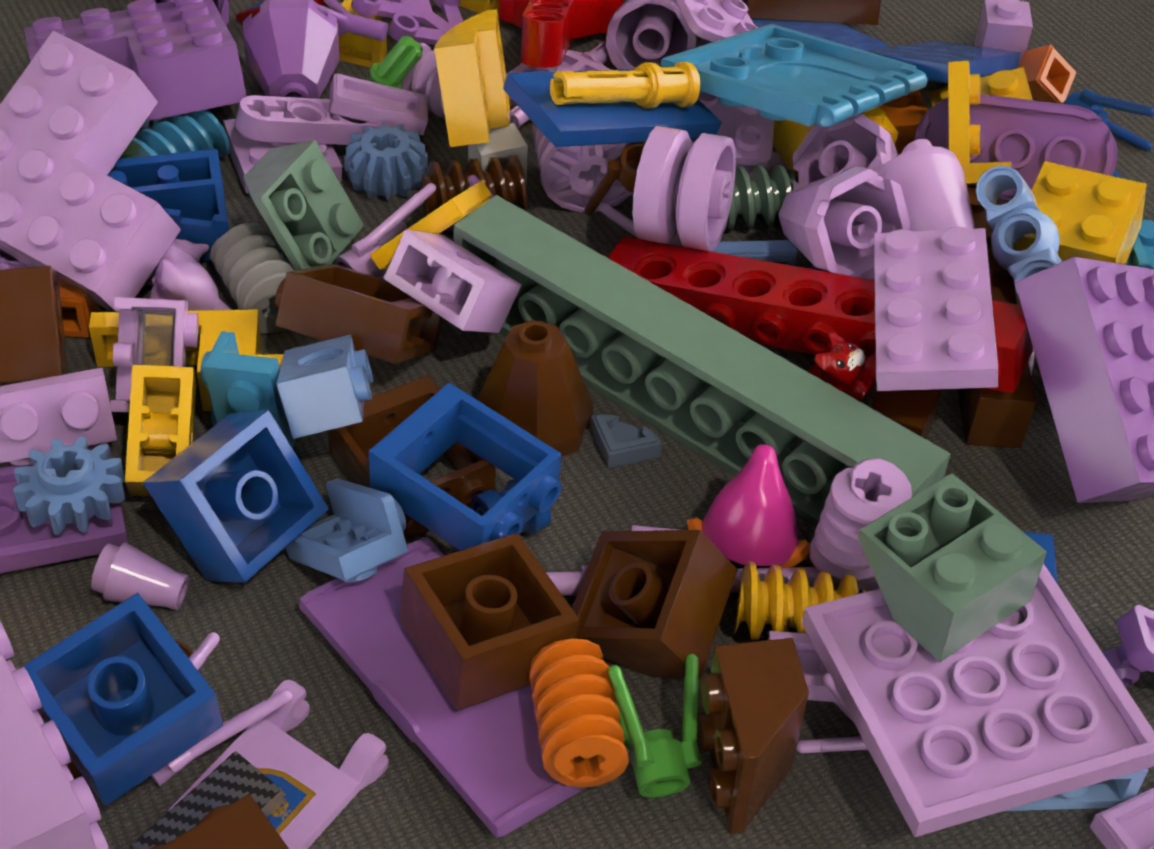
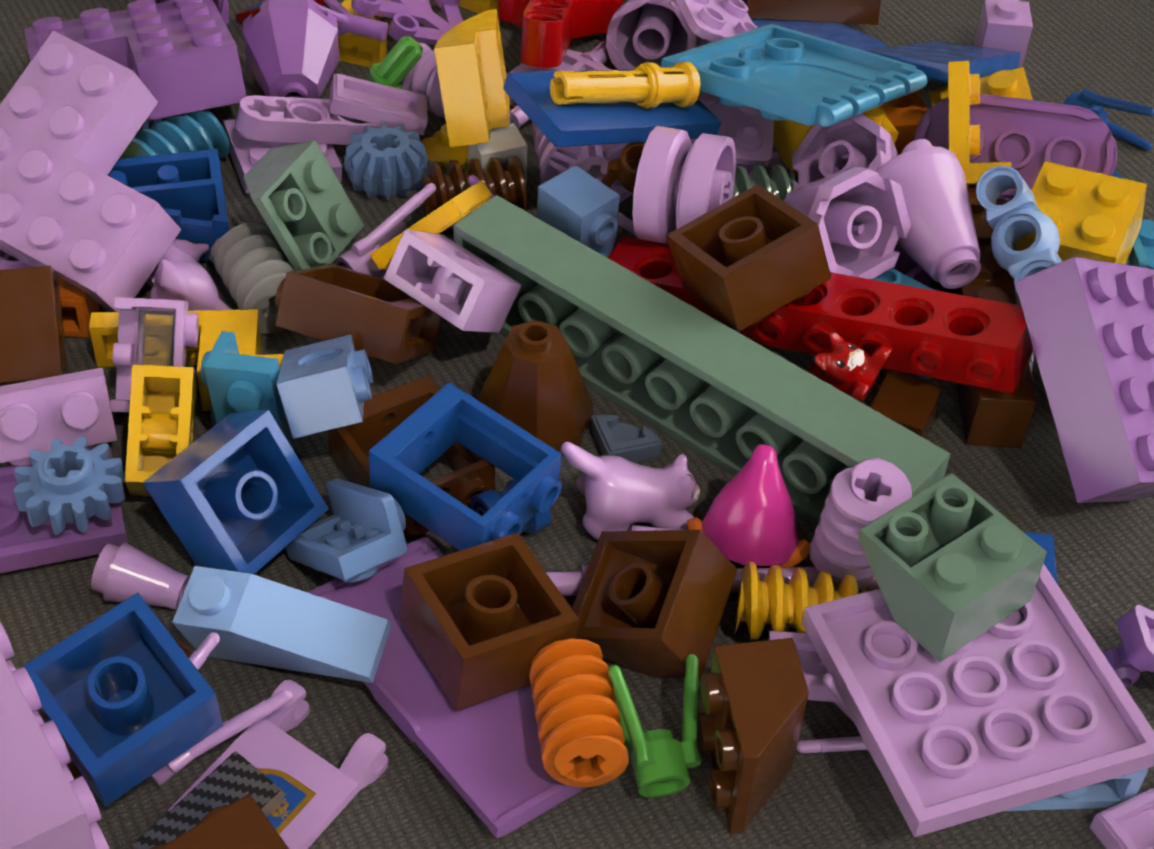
(280, 626): none -> light blue slope
(440, 150): none -> yellow plant
(581, 209): none -> medium blue brick
(631, 493): none -> lavender animal
(749, 257): none -> reddish brown brick
(934, 310): lavender plate -> none
(1047, 74): orange slope -> none

